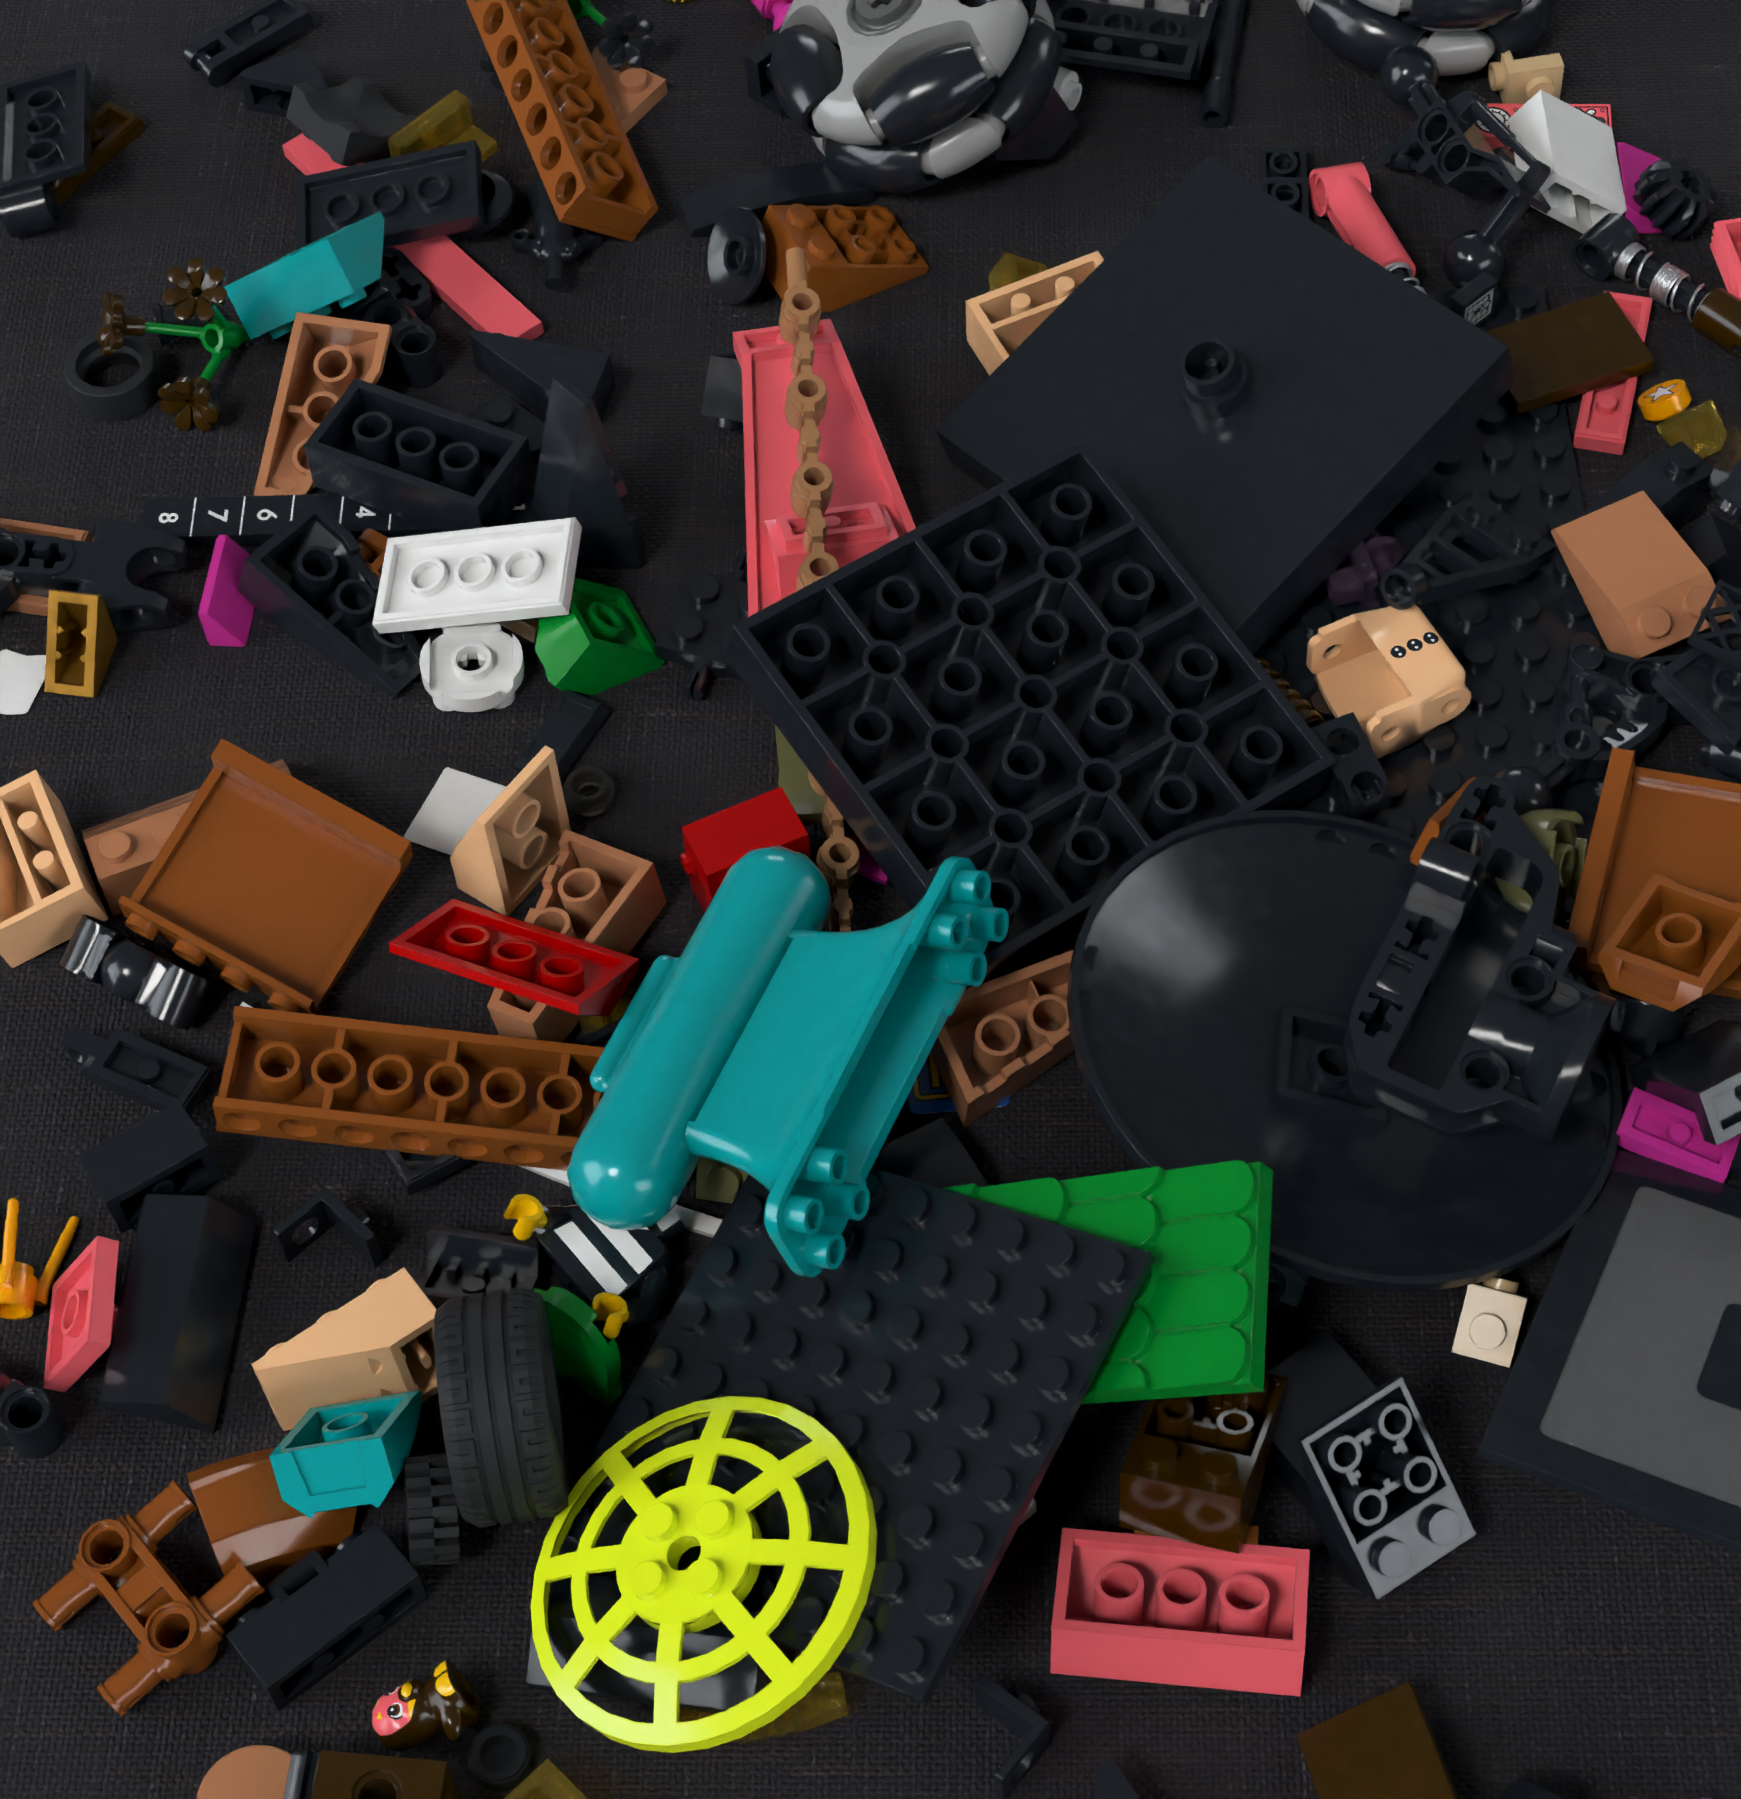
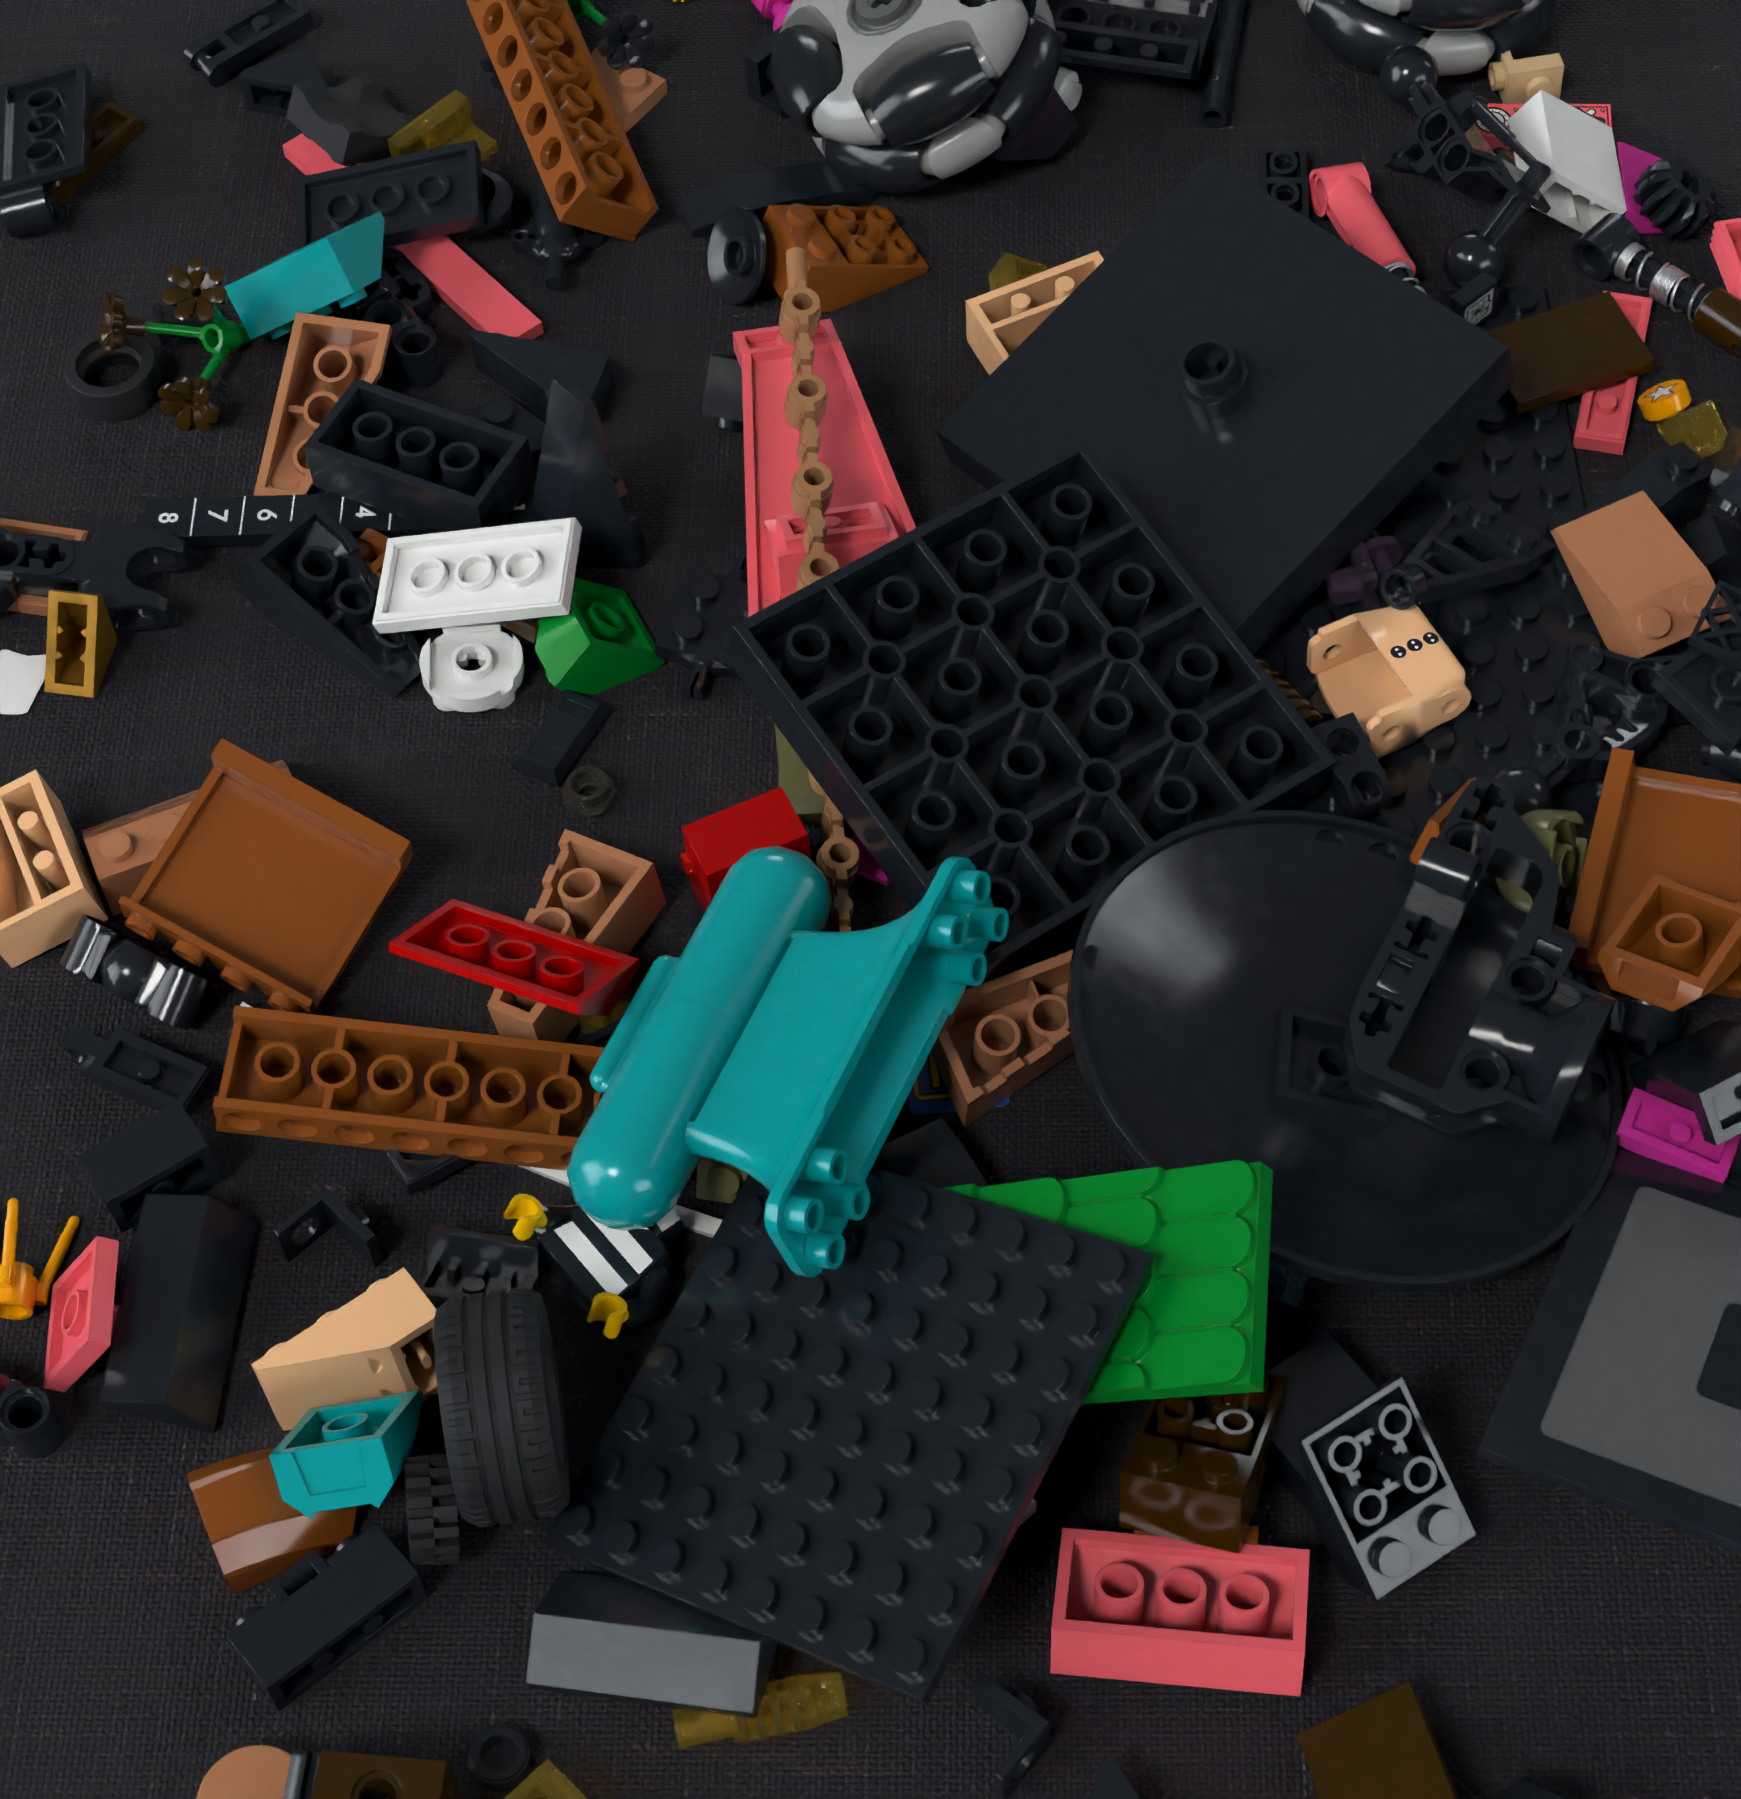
(148, 1597): dark orange piece -> none
(223, 609): dark pink slope -> none
(418, 1708): dark brown animal -> none
(451, 810): white sticker -> none
(514, 838): light nougat slope -> none
(580, 1348): green tile -> none
(713, 1584): neon yellow dish -> none
(1490, 1321): tan bracket -> none

